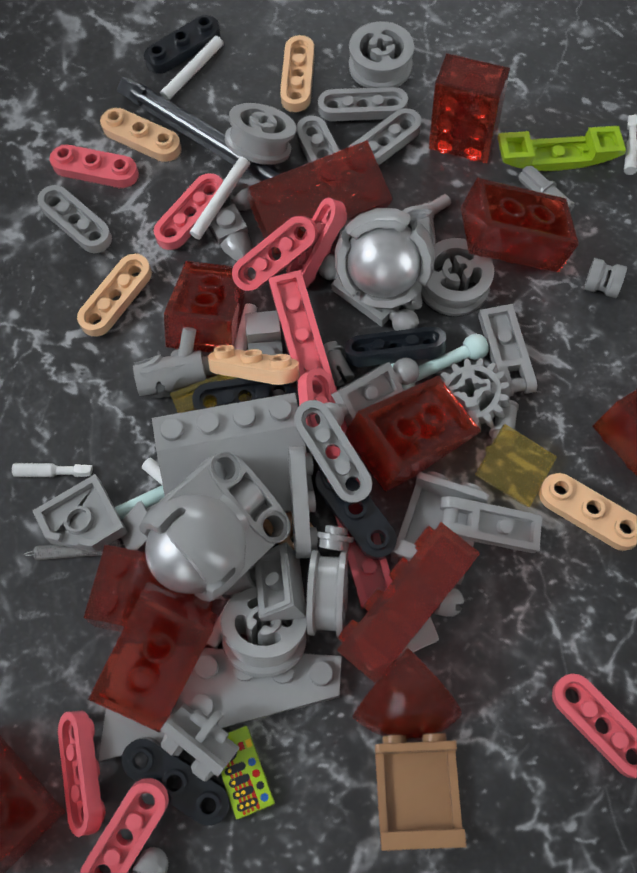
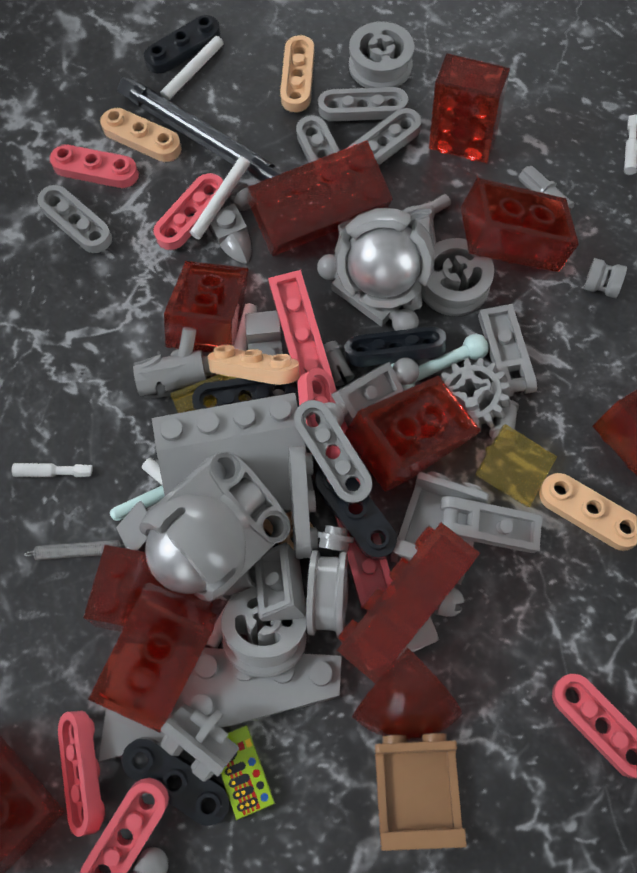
(81, 517): light grey plate -> none
(118, 283): light nougat plate -> none
(260, 133): light grey wheel -> none
(261, 257): coral plate -> none
(329, 218): coral plate -> none
(562, 153): lime slope -> none

